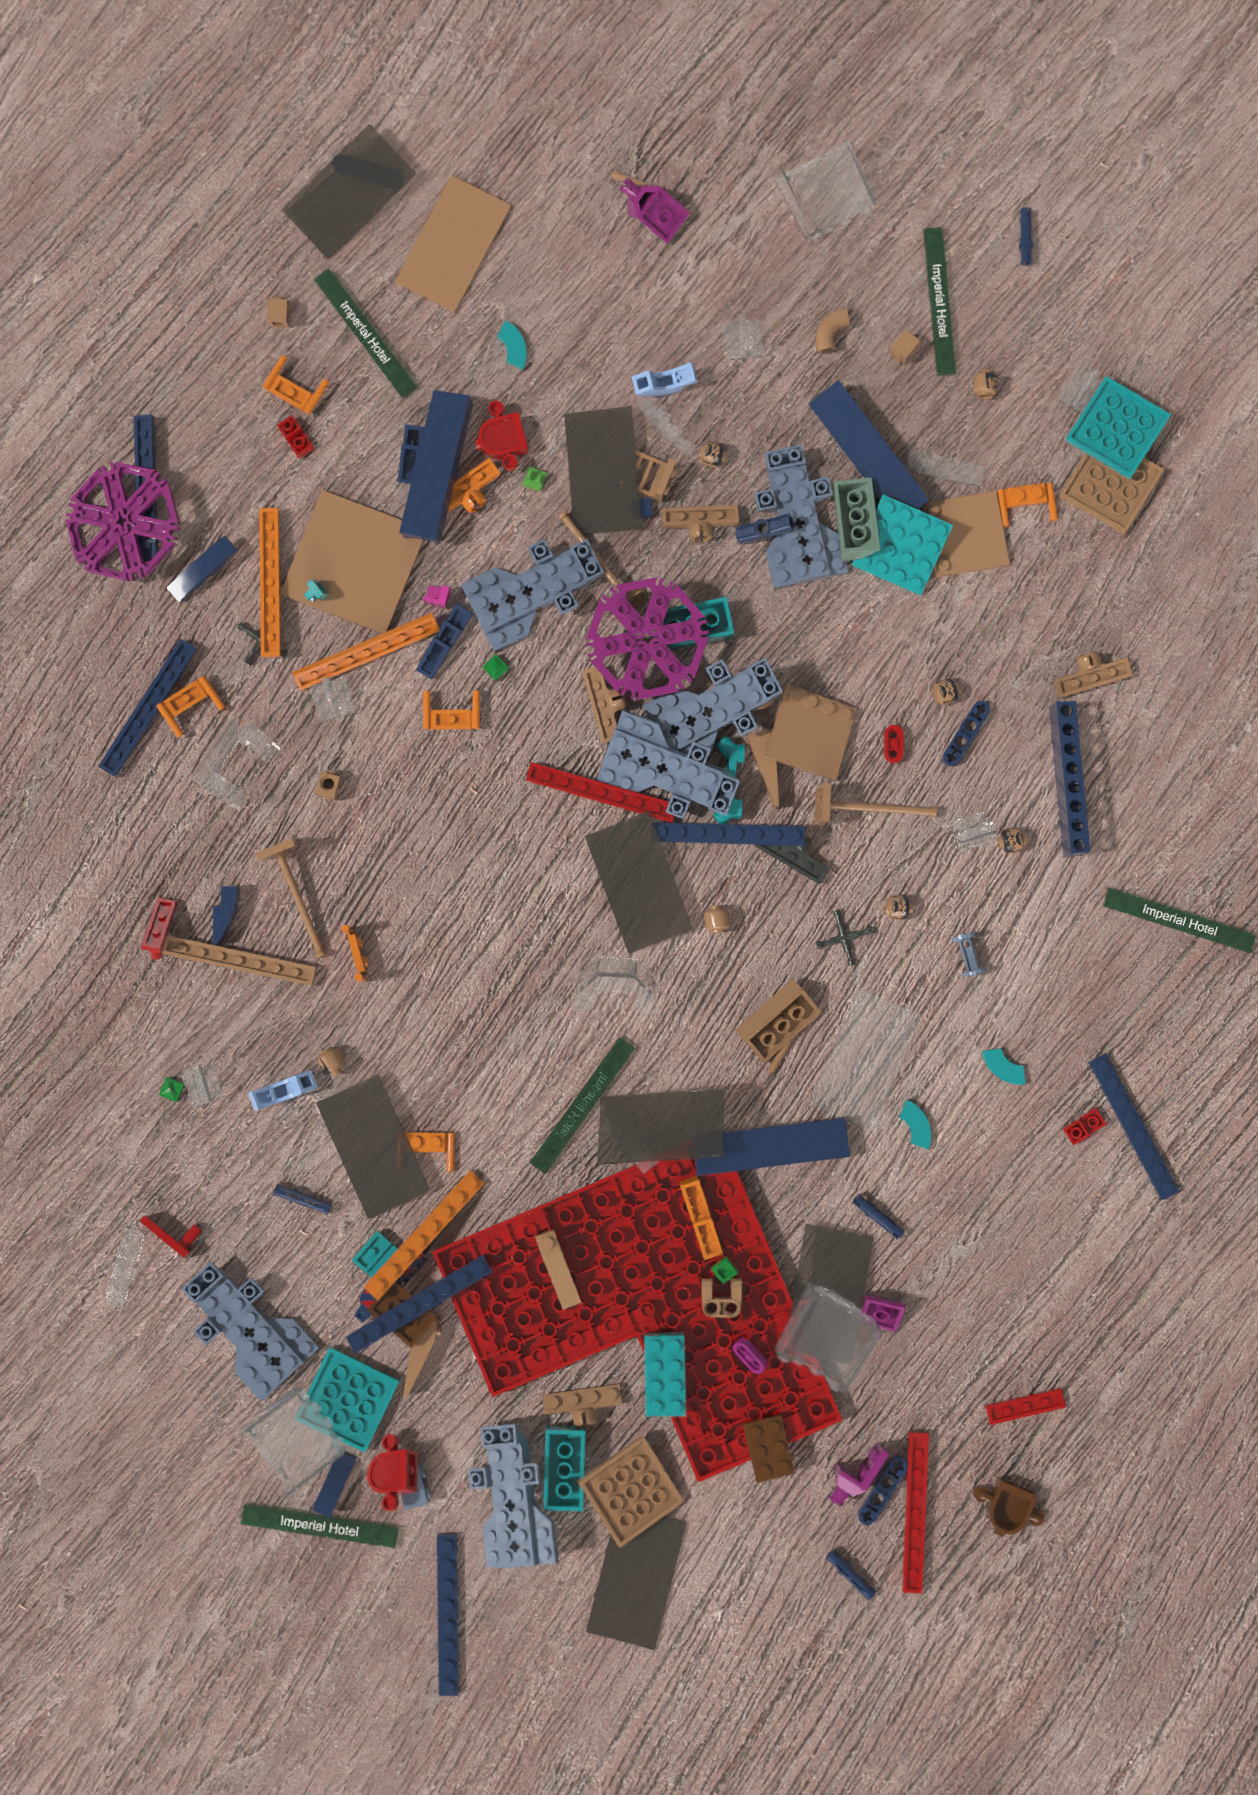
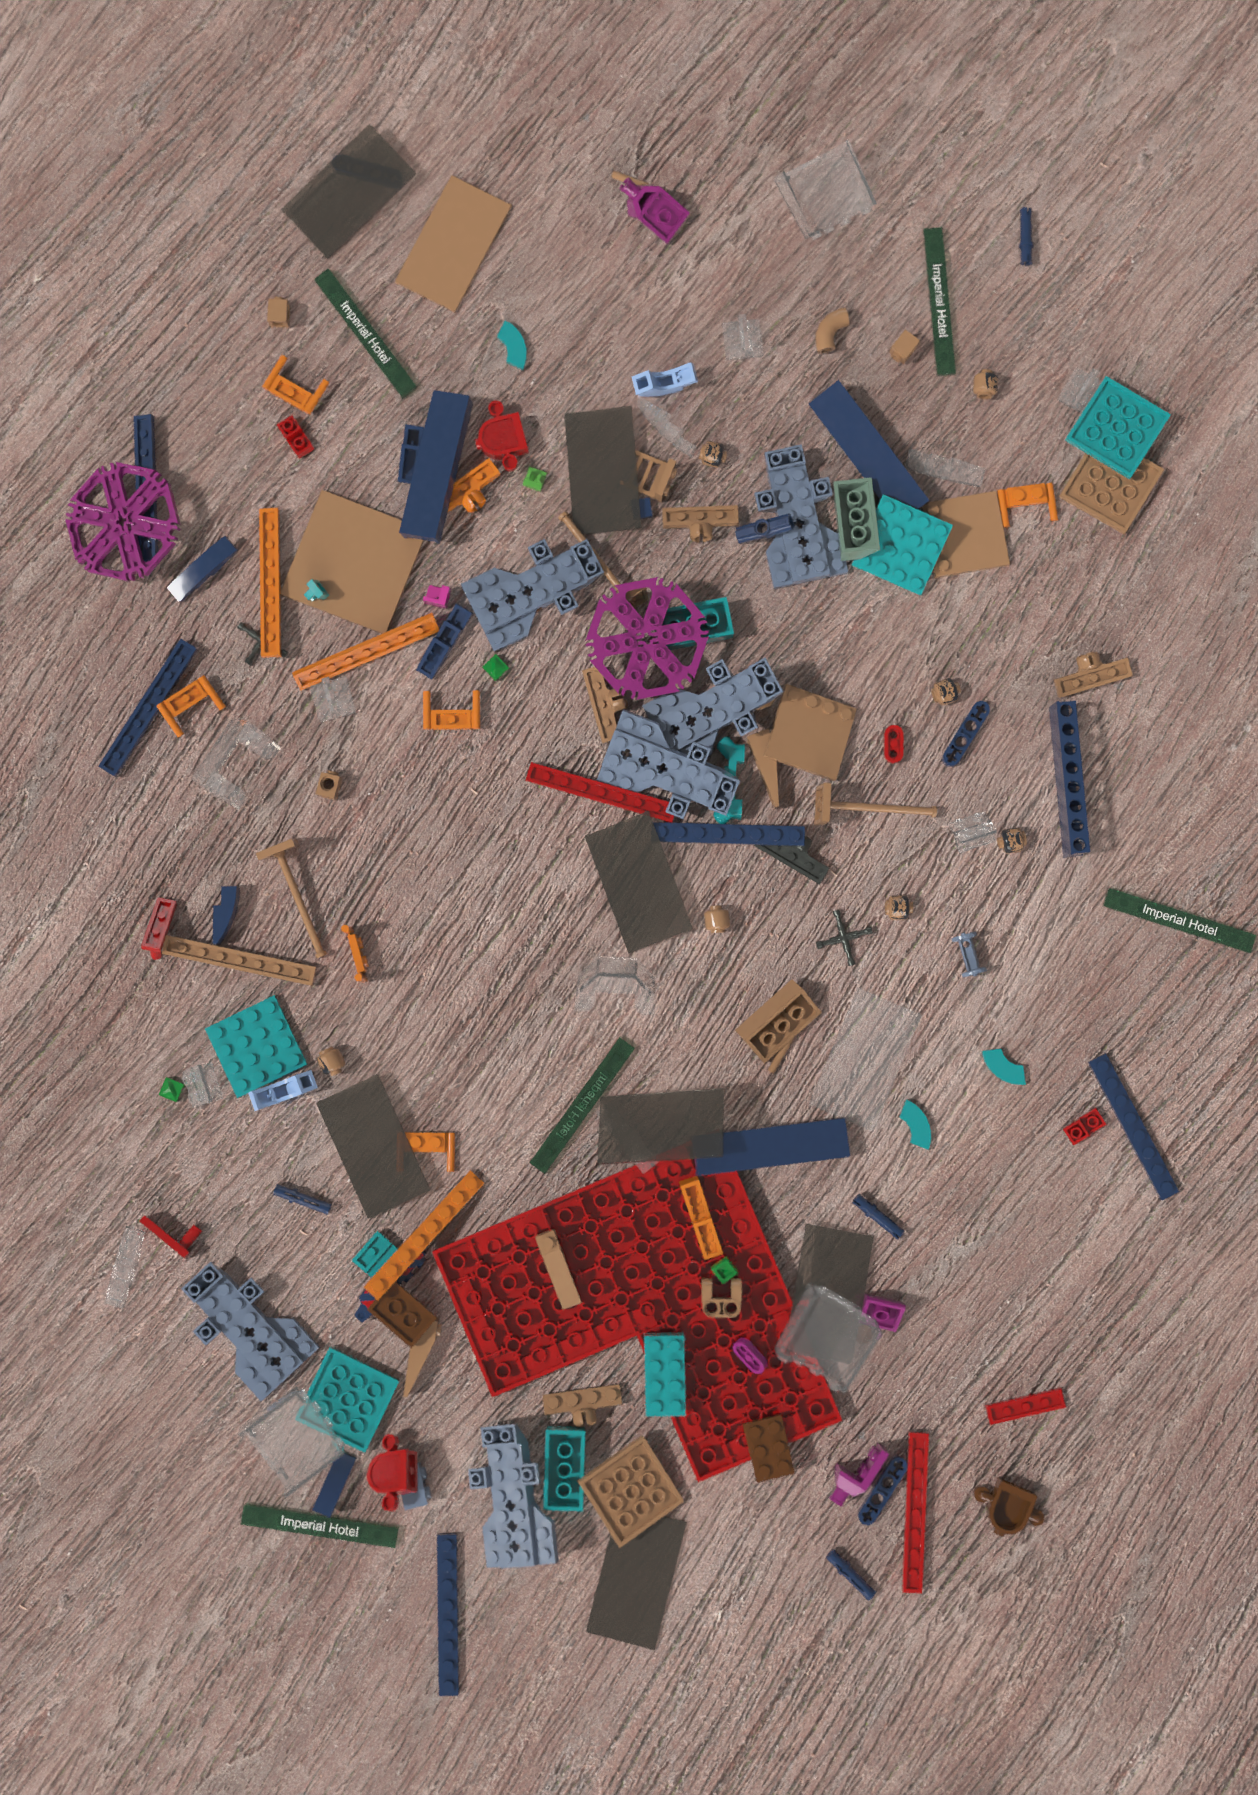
(256, 1046): none -> teal plate
(418, 1304): dark blue plate -> none

